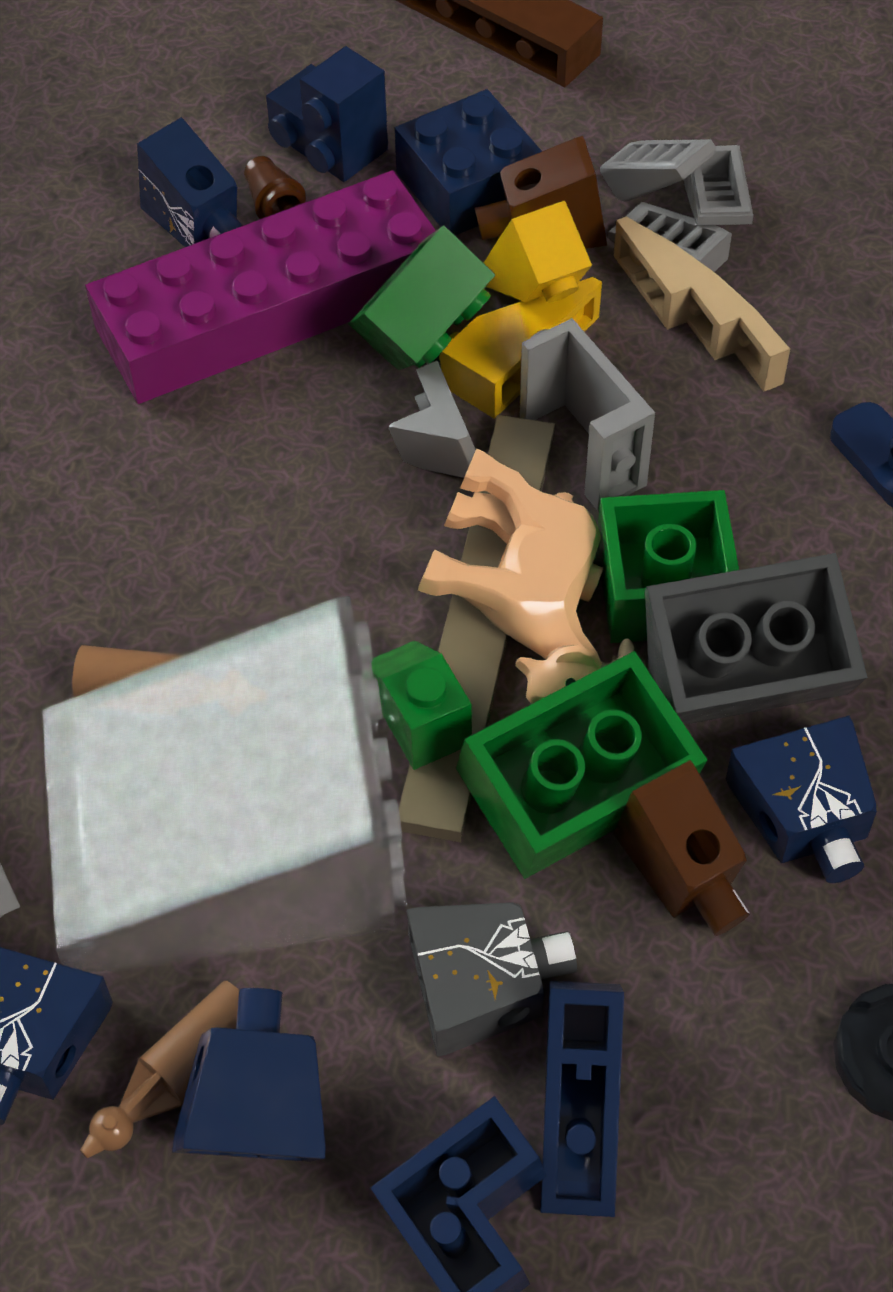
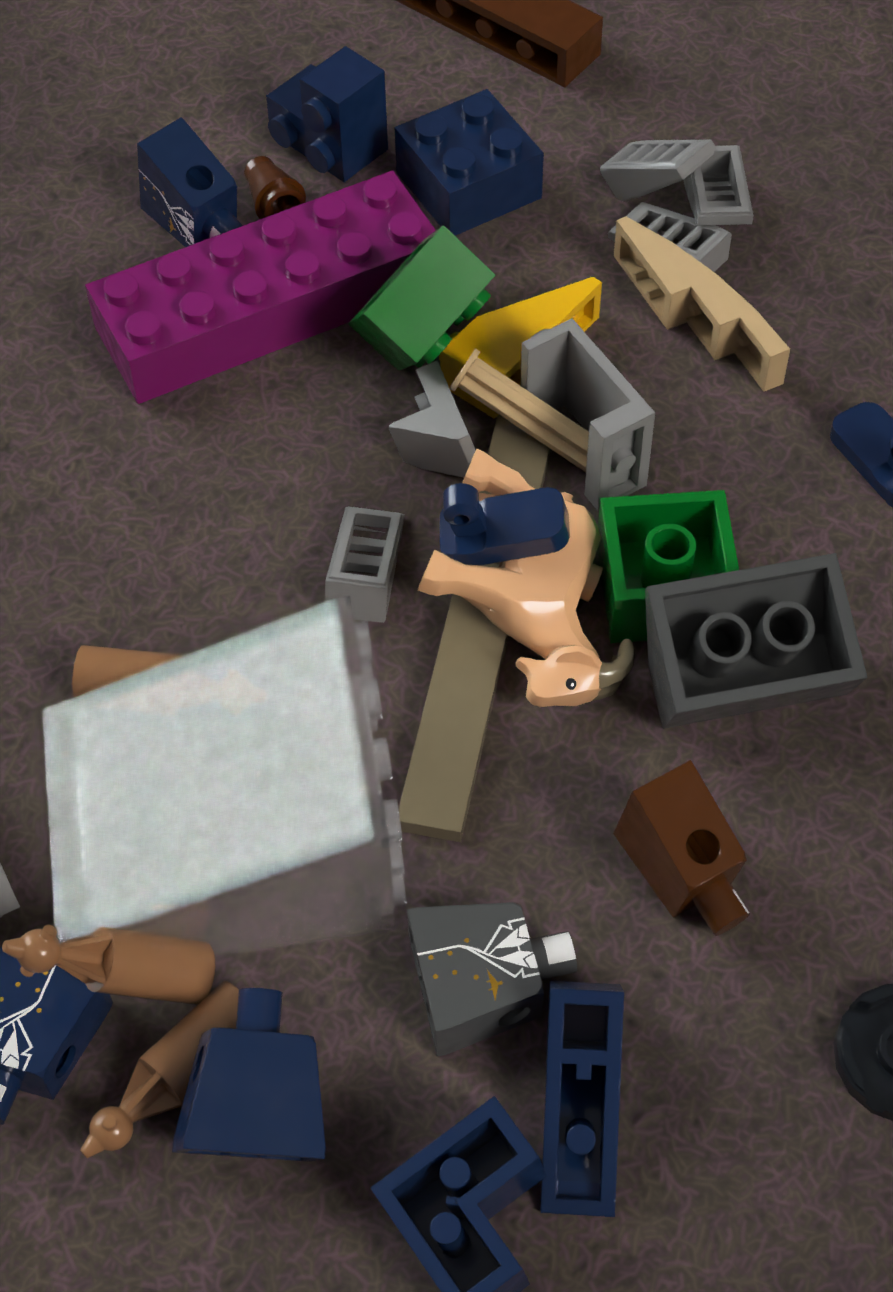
(122, 962): none -> medium nougat wheel
(368, 593): none -> light grey slope
(422, 702): green slope -> none
(502, 525): none -> dark blue piece
(523, 410): none -> tan axle
(539, 256): yellow slope -> none
(544, 180): reddish brown torso -> none
(572, 759): green brick -> none
(808, 795): dark blue torso -> none

